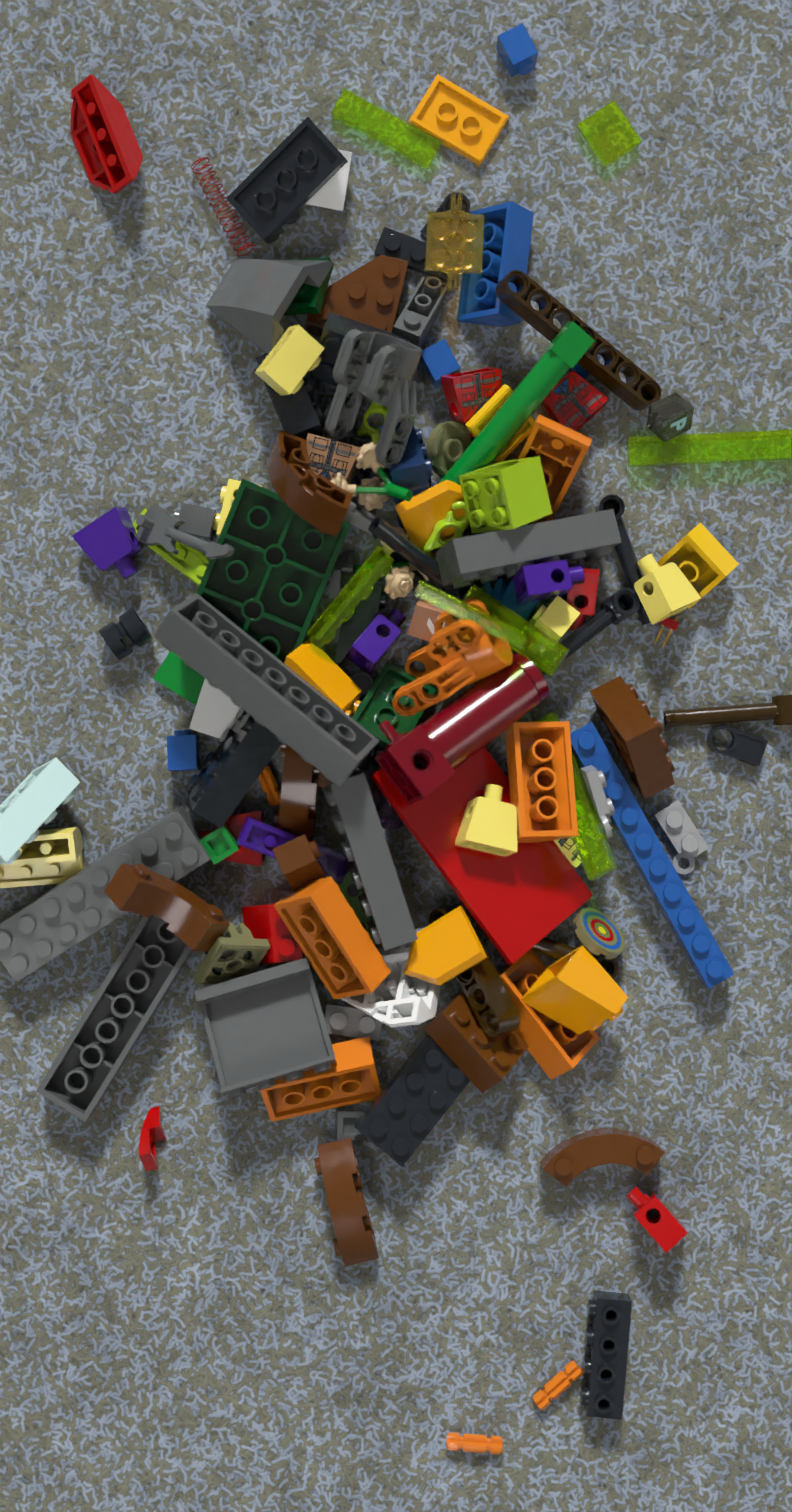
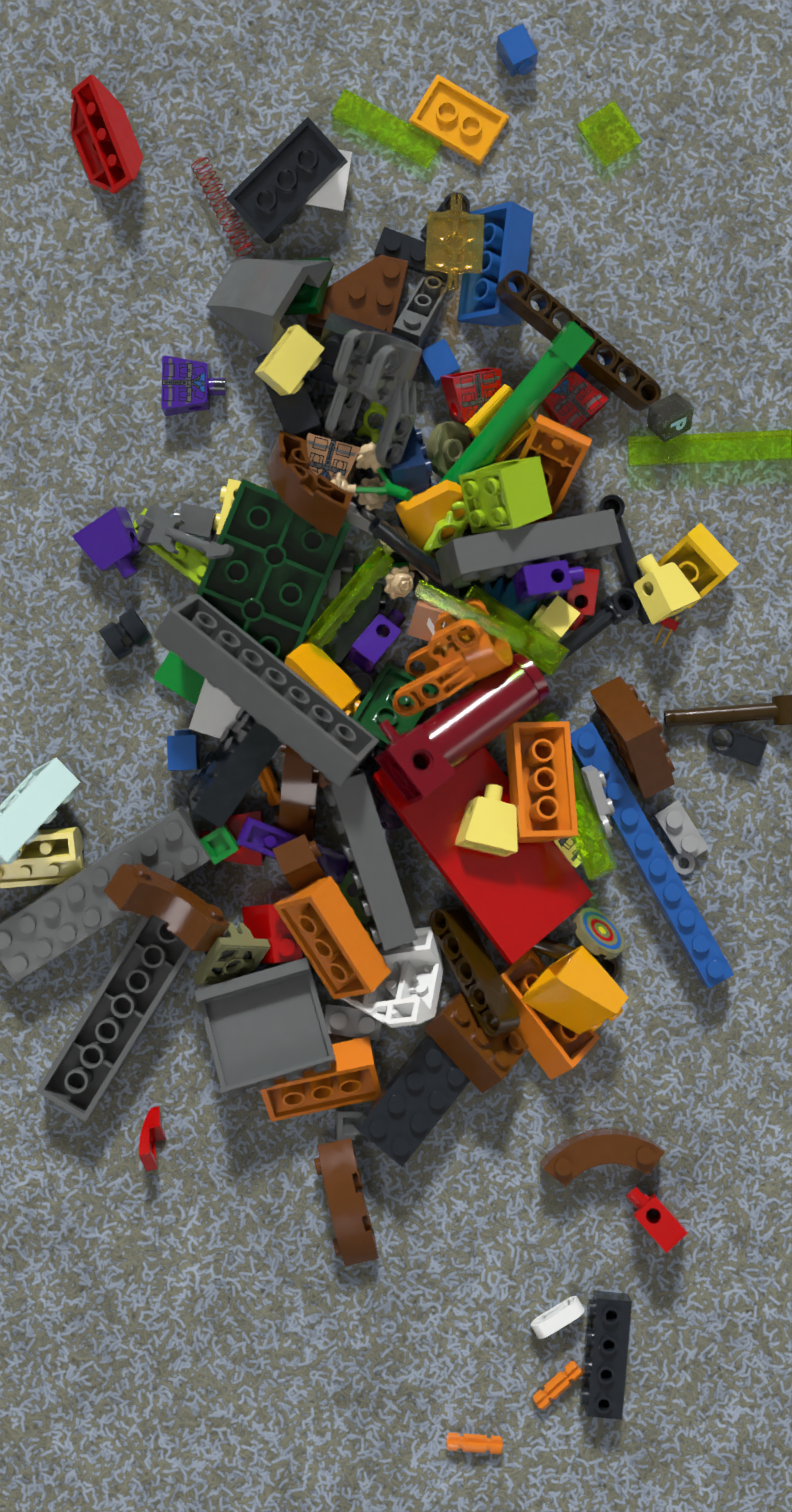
(188, 386): none -> dark purple torso
(444, 949): light orange tile -> none
(557, 1317): none -> white beam

